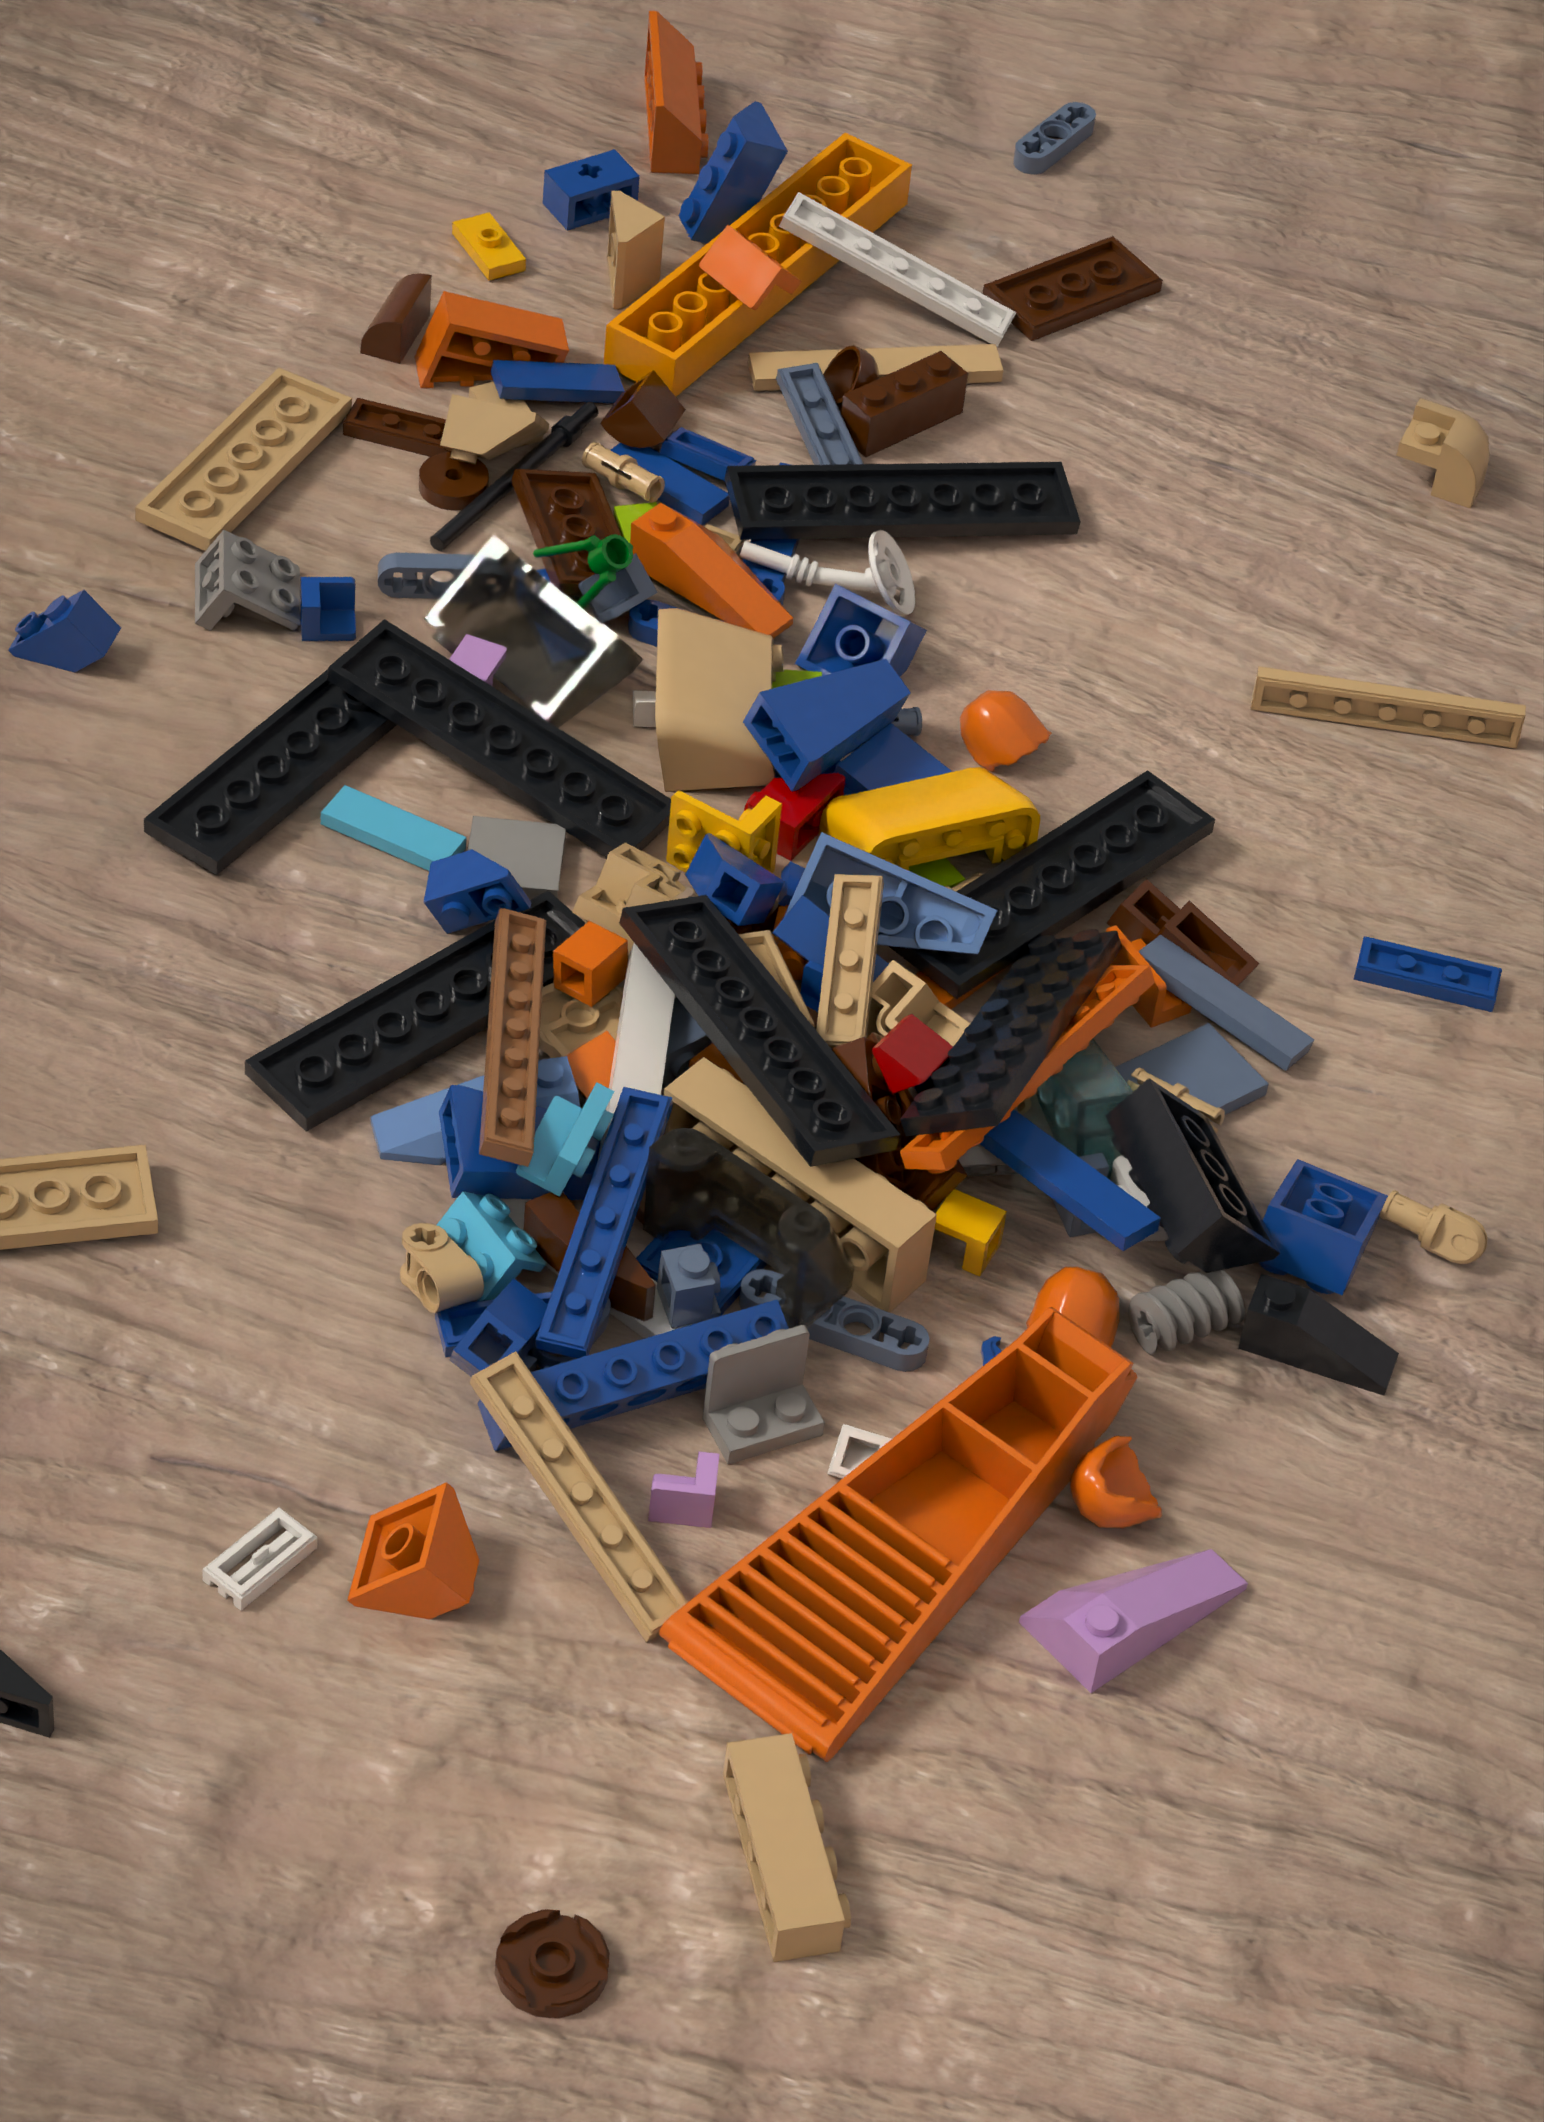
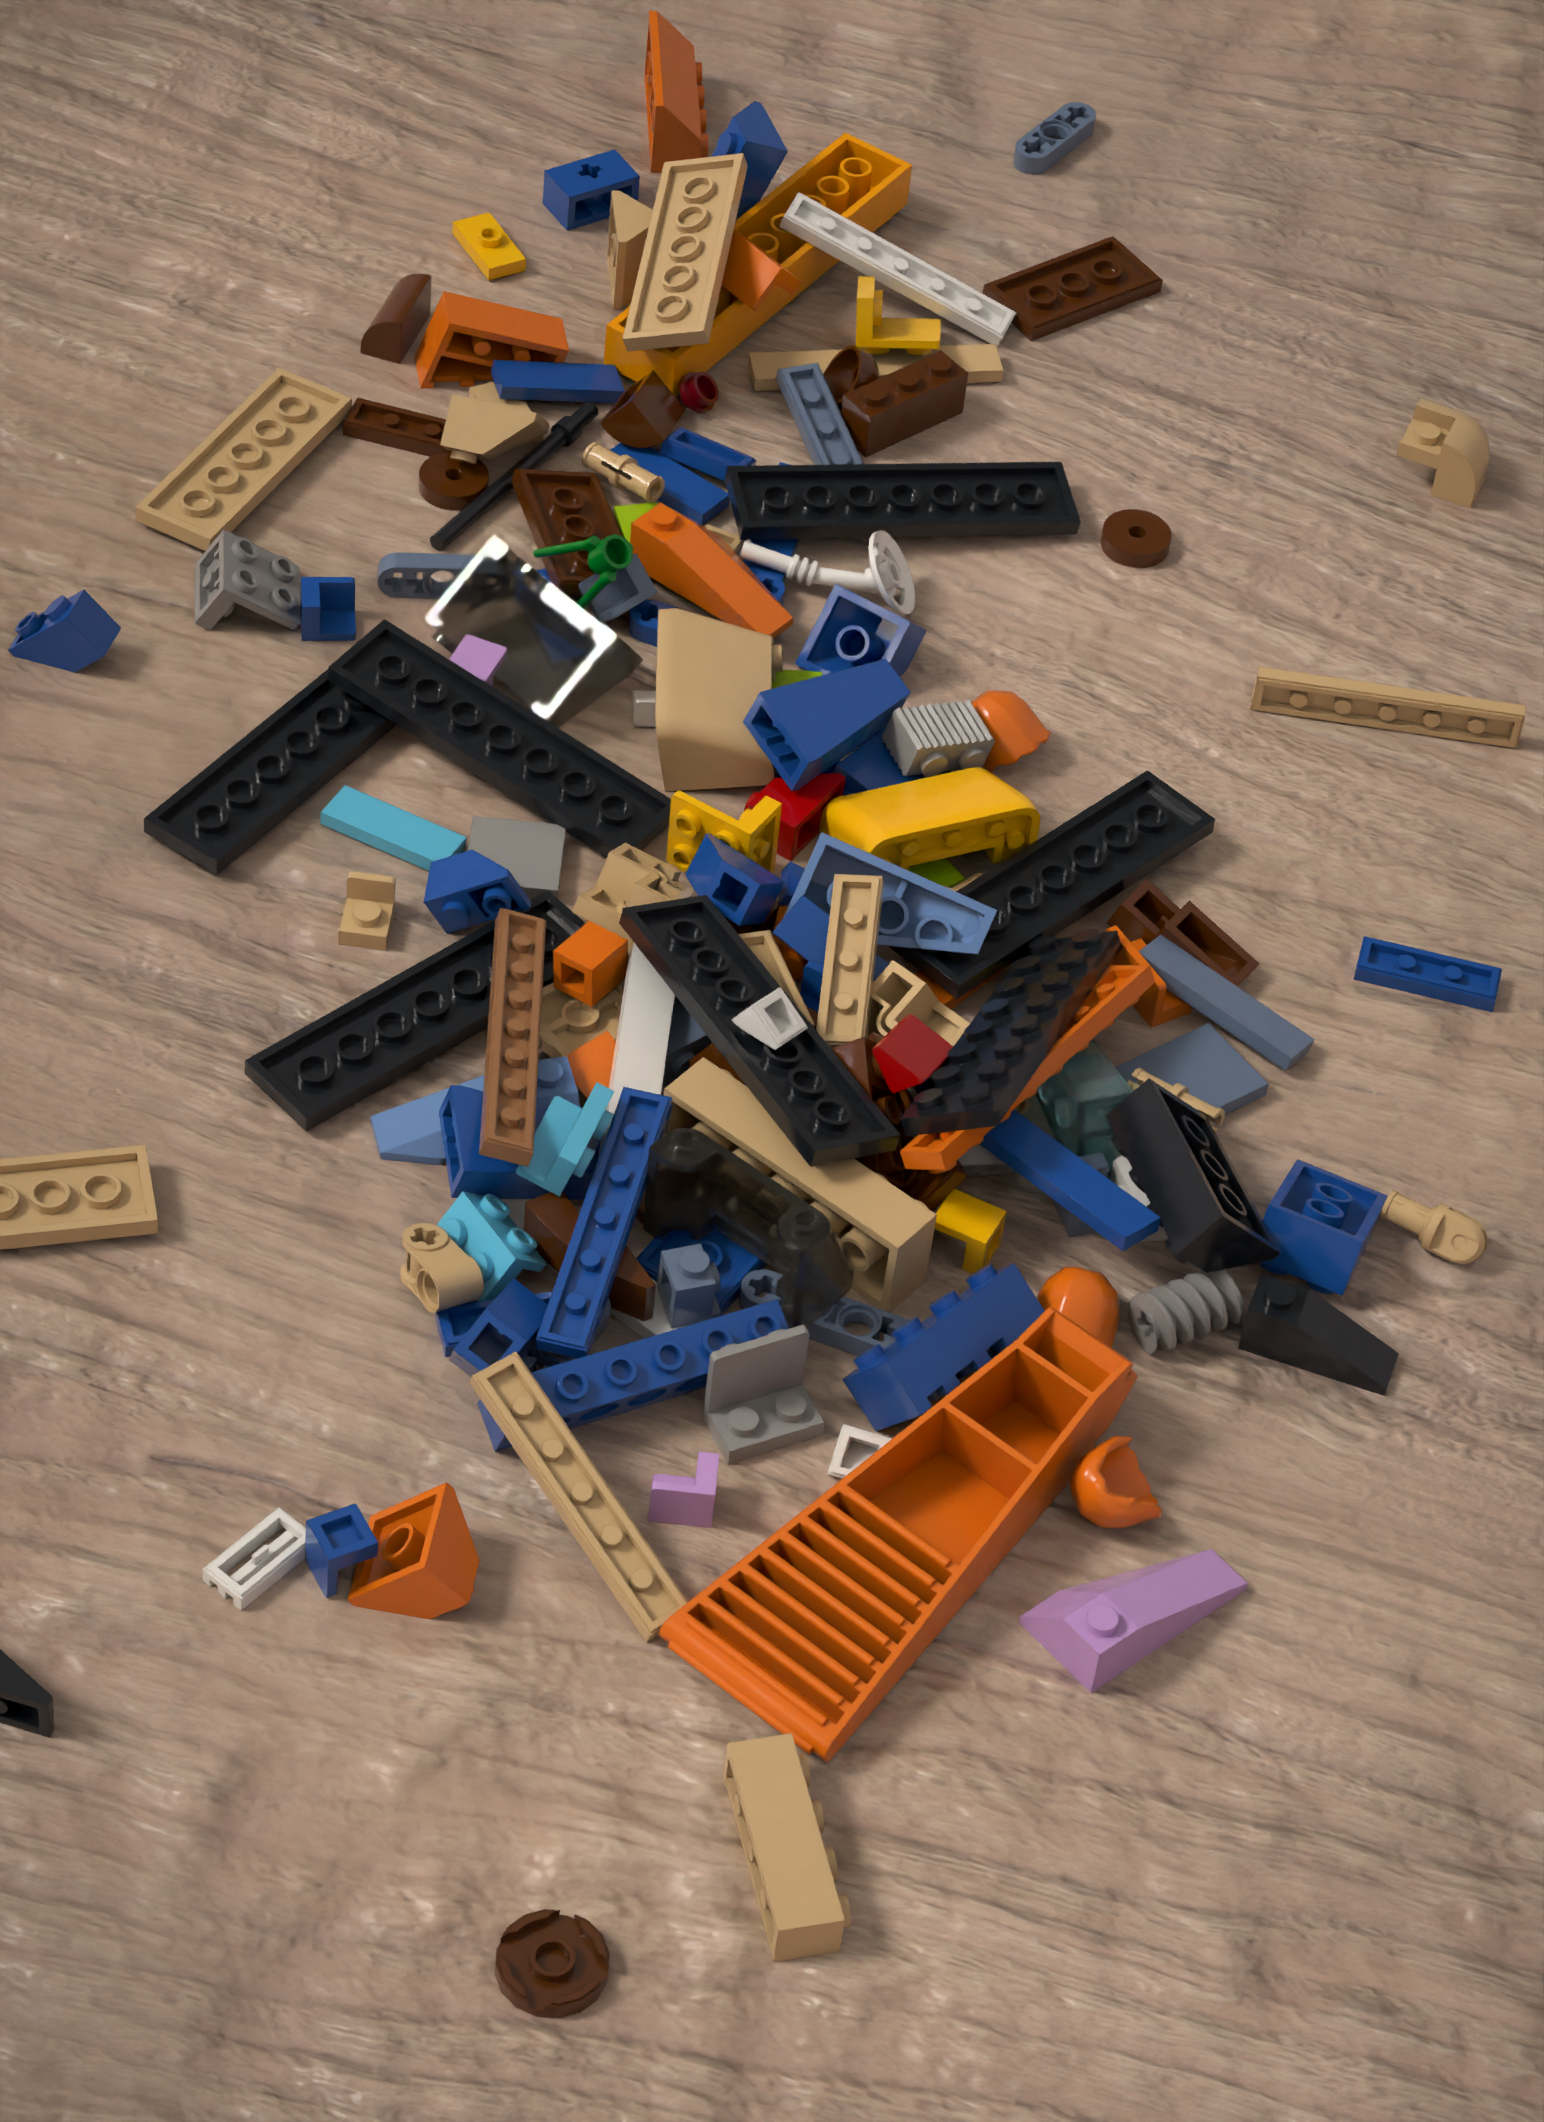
(337, 1542): none -> blue panel
(368, 911): none -> tan bracket
(685, 253): none -> tan plate
(698, 391): none -> dark red plate
(771, 1020): none -> white slope
(881, 334): none -> yellow bracket
(937, 738): none -> light grey brick
(945, 1347): none -> blue wedge
(1135, 538): none -> reddish brown piece

